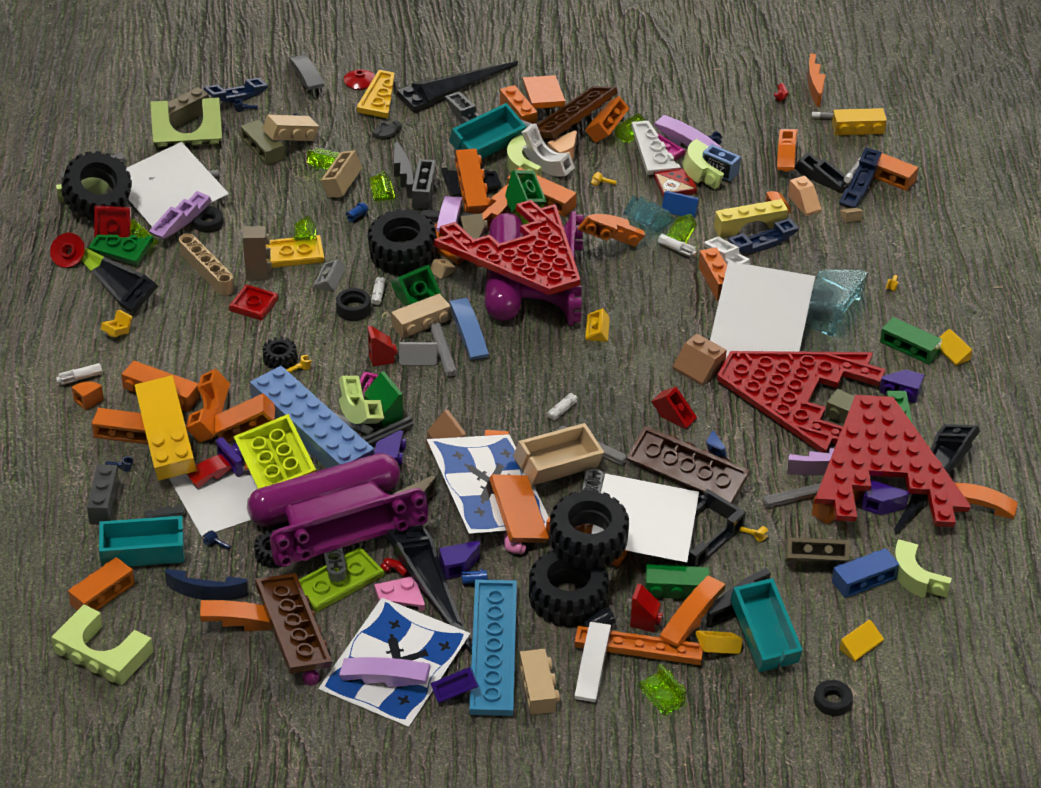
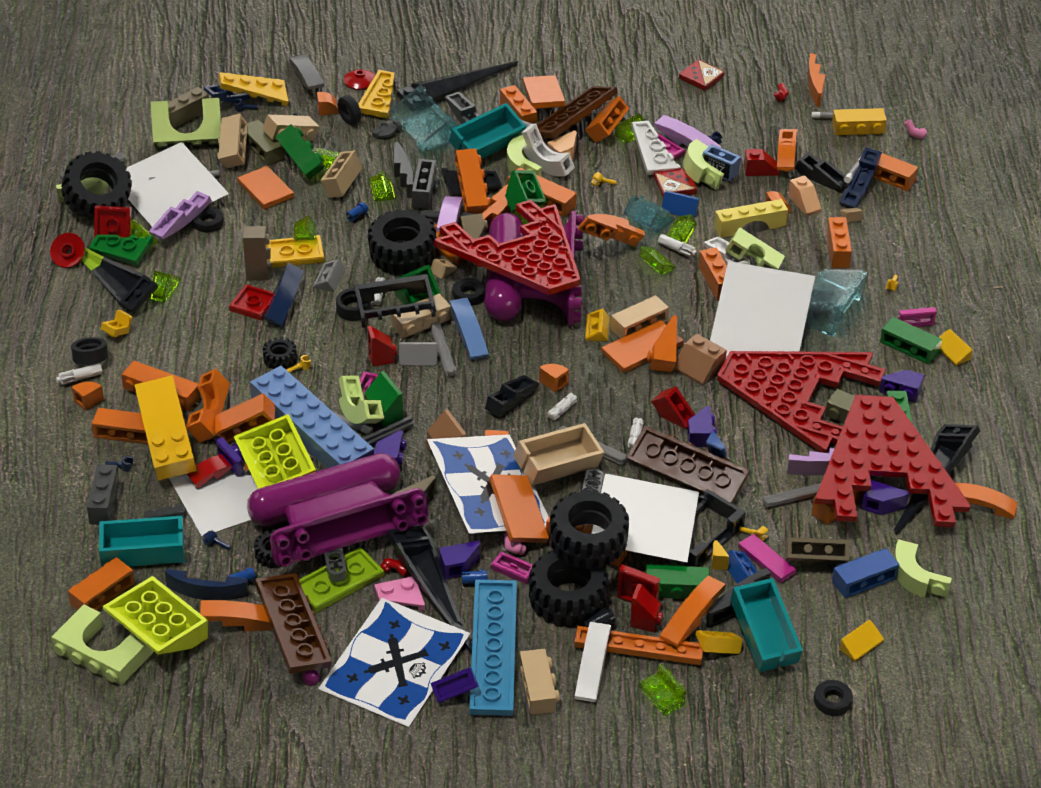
(89, 351): none -> black tyre
(159, 617): none -> neon yellow slope
(166, 284): none -> clear neon green slope
(206, 264): tan beam -> none
(232, 141): none -> tan brick
(248, 573): none -> blue pin
(255, 86): none -> yellow wing
(265, 187): none -> orange tile
(283, 295): none -> dark blue slope
(301, 151): none -> green brick
(326, 104): none -> orange brick
(348, 103): none -> black tyre
(388, 670): lavender slope -> none
(416, 284): none -> black hinge
(424, 120): none -> clear light blue windscreen
(469, 283): none -> black tyre
(510, 395): none -> black slope
(512, 570): none -> dark pink tile
(553, 376): none -> orange brick
(630, 578): none -> red tile
(633, 349): none -> orange tile
(635, 431): none -> white axle
(639, 316): none -> tan brick
(656, 259): none -> clear neon green slope
(663, 353): none -> orange slope
(700, 427): none -> dark purple slope
(701, 74): none -> red tile
(719, 557): none -> yellow slope
(740, 565): none -> blue slope
(746, 244): none -> yellowish green arch
(759, 163): none -> red slope
(767, 558): none -> dark pink tile
(782, 231): dark blue slope -> none
(838, 242): none -> orange brick
(914, 132): none -> bright pink arm
(918, 317): none -> dark pink tile

